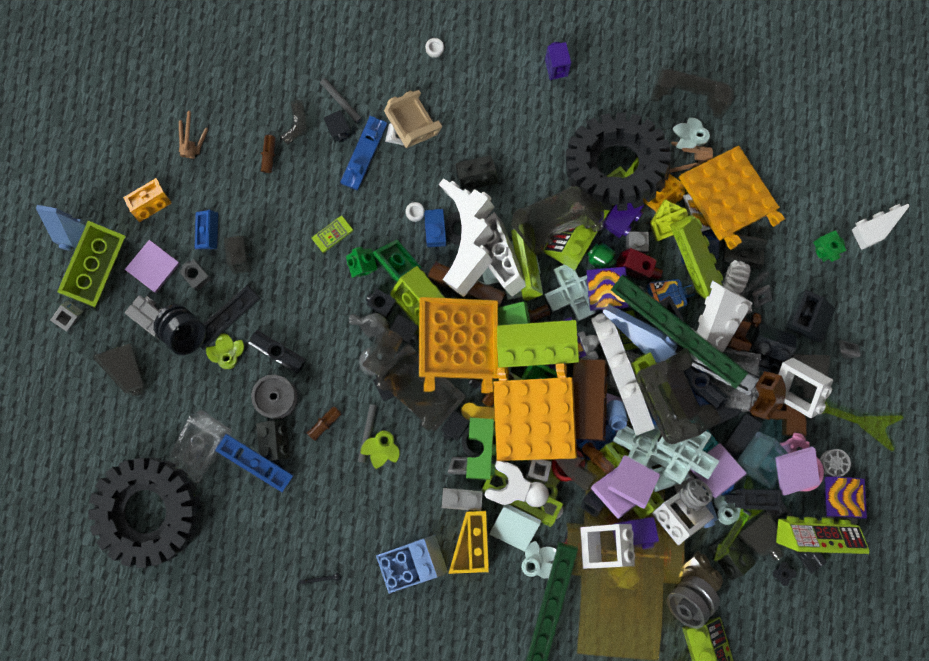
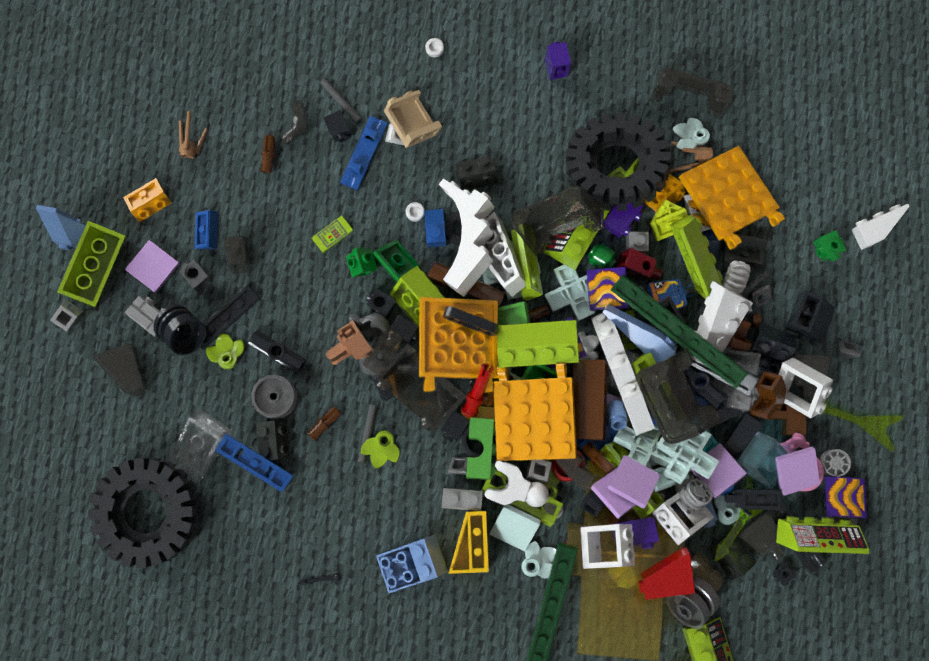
(351, 344): none -> nougat brick
(470, 321): none -> black beam
(475, 397): none -> red pin
(668, 577): none -> red slope

